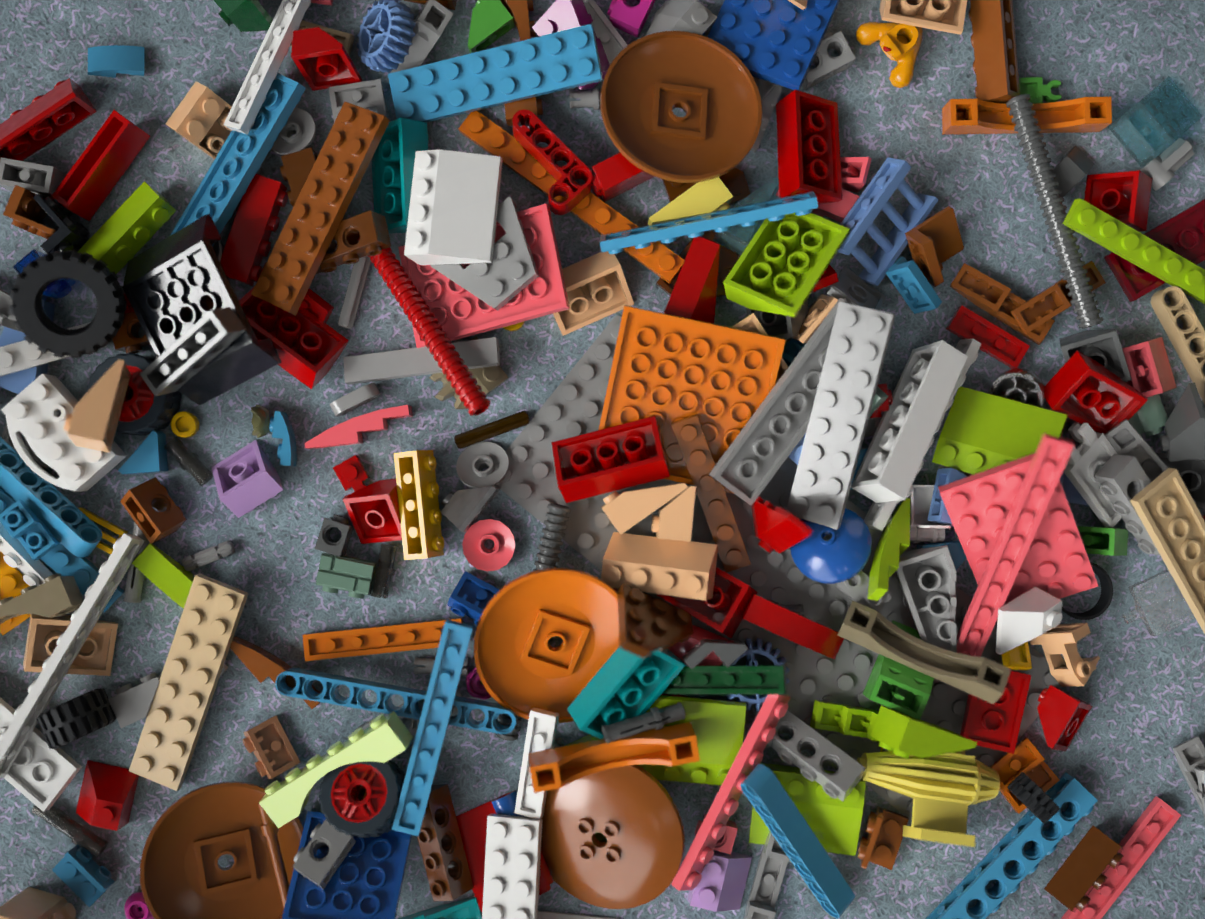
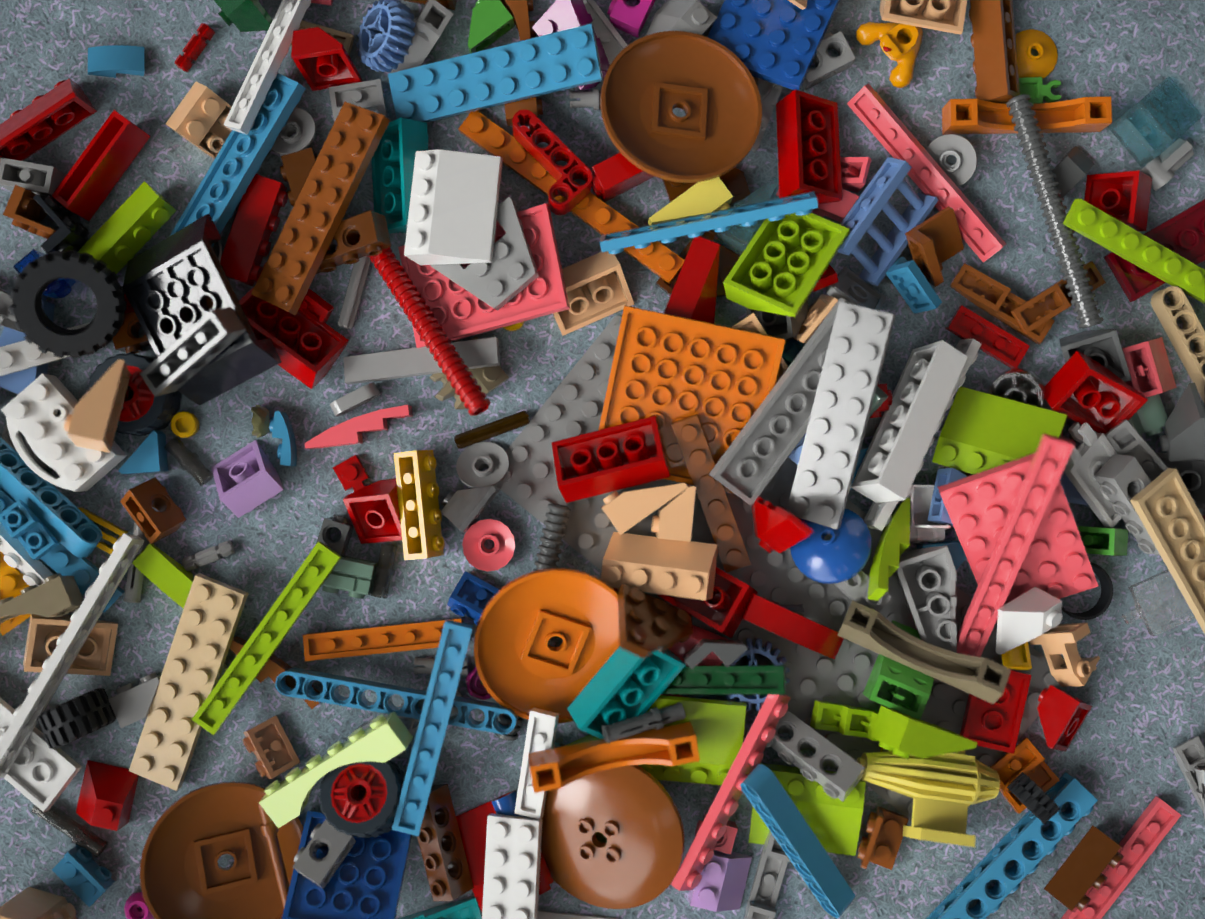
(194, 47): none -> red axle
(266, 638): none -> lime plate
(925, 171): none -> coral plate
(963, 151): none -> light grey dish
(1035, 65): none -> light orange dish

